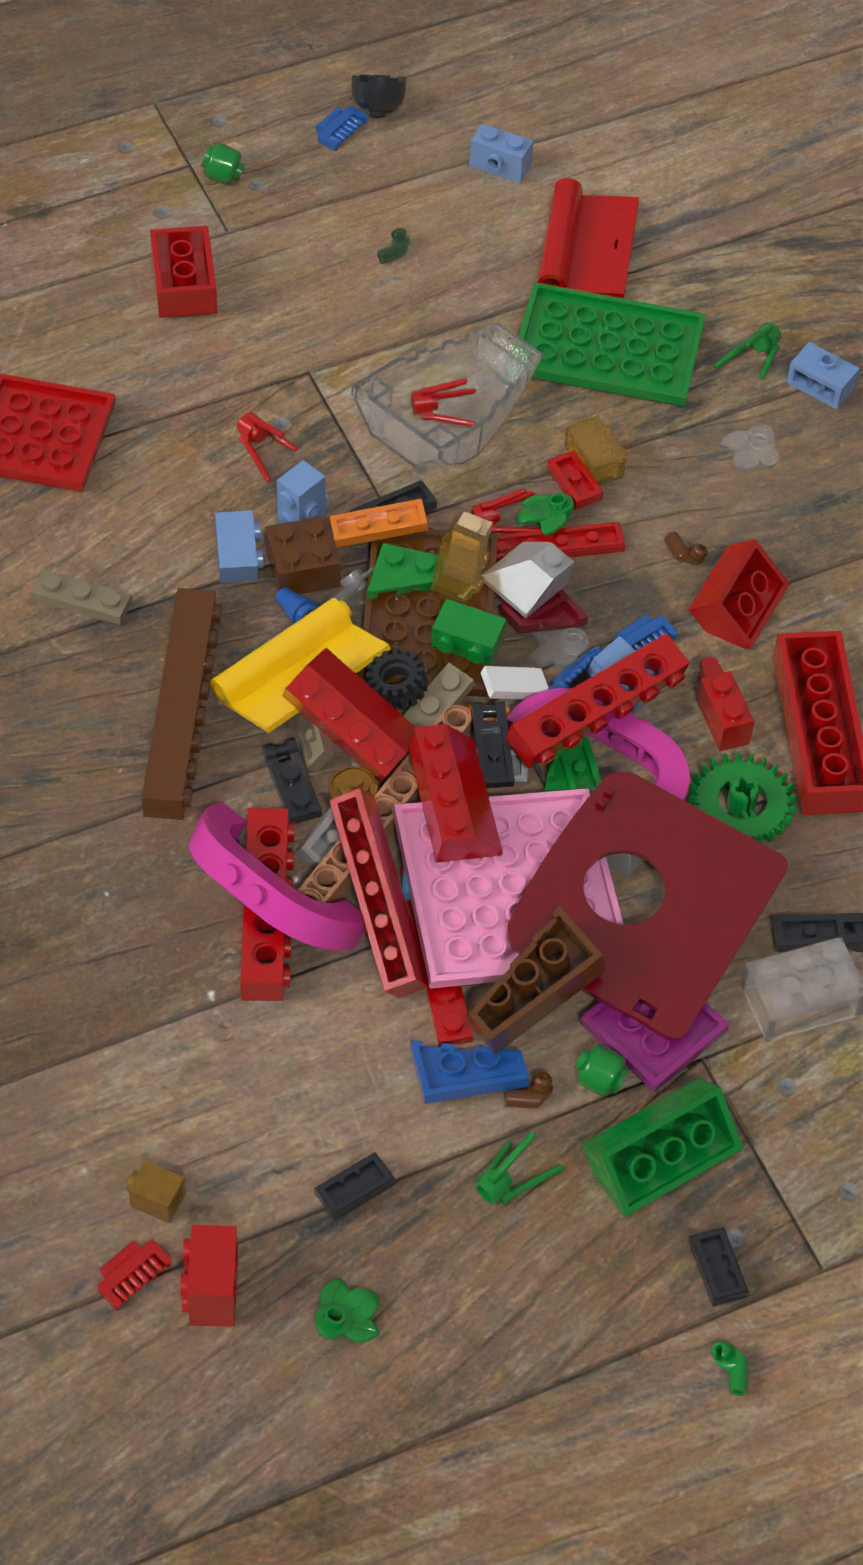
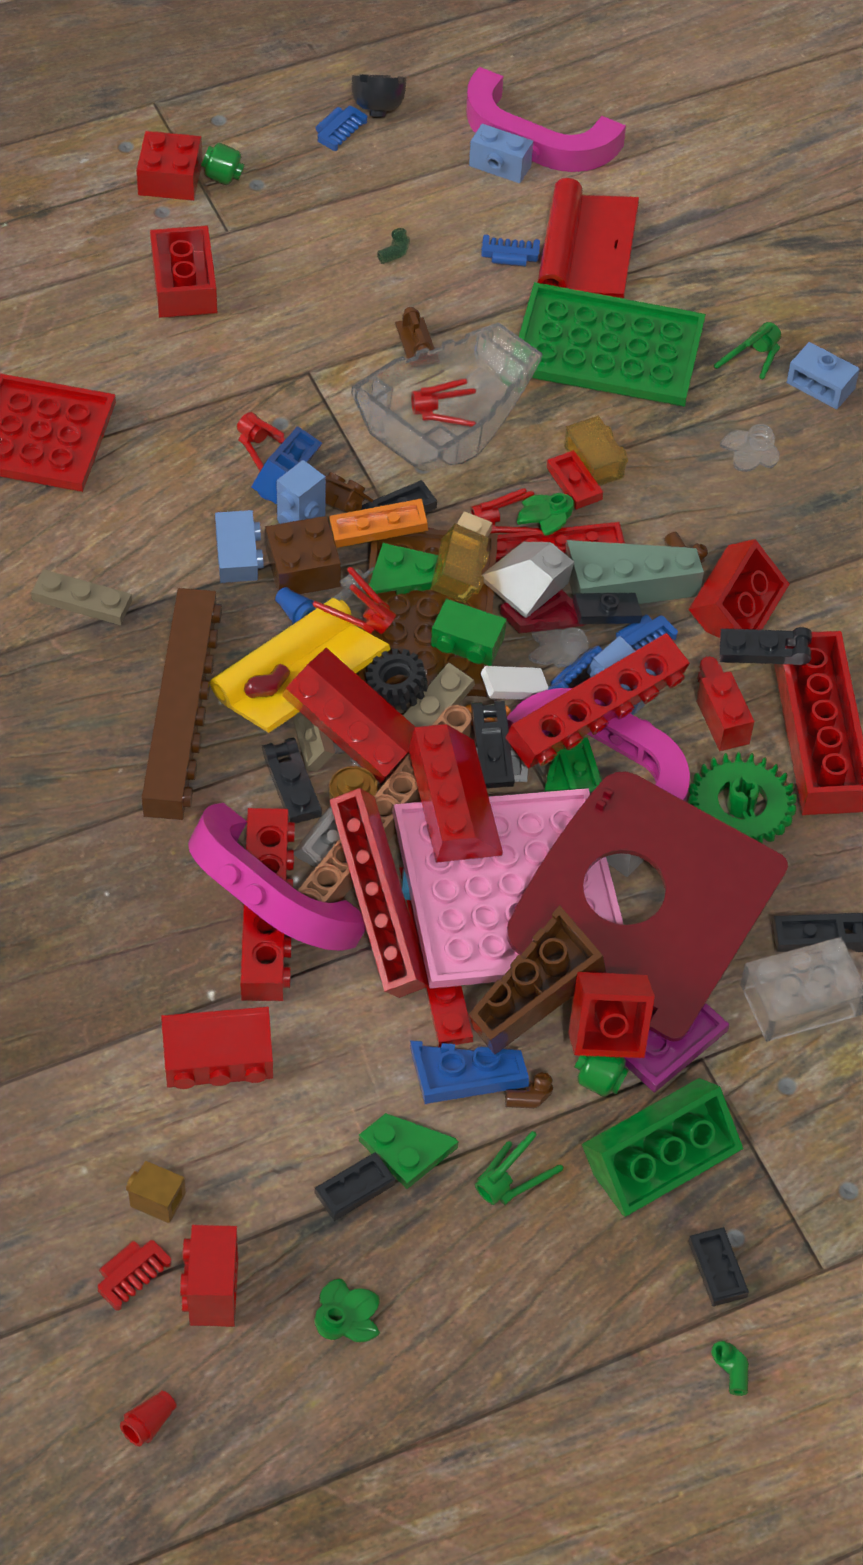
(146, 1419): none -> red cone
(169, 165): none -> red brick
(217, 1047): none -> red slope
(267, 684): none -> dark red arm
(293, 450): none -> blue slope
(344, 496): none -> reddish brown hinge
(377, 614): none -> red plant
(407, 1147): none -> green wing
(413, 332): none -> reddish brown hinge
(510, 254): none -> blue piece
(550, 148): none -> dark pink arch
(607, 608): none -> black plate
(611, 1014): none -> red brick
(647, 570): none -> sand green wedge
(765, 646): none -> black plate

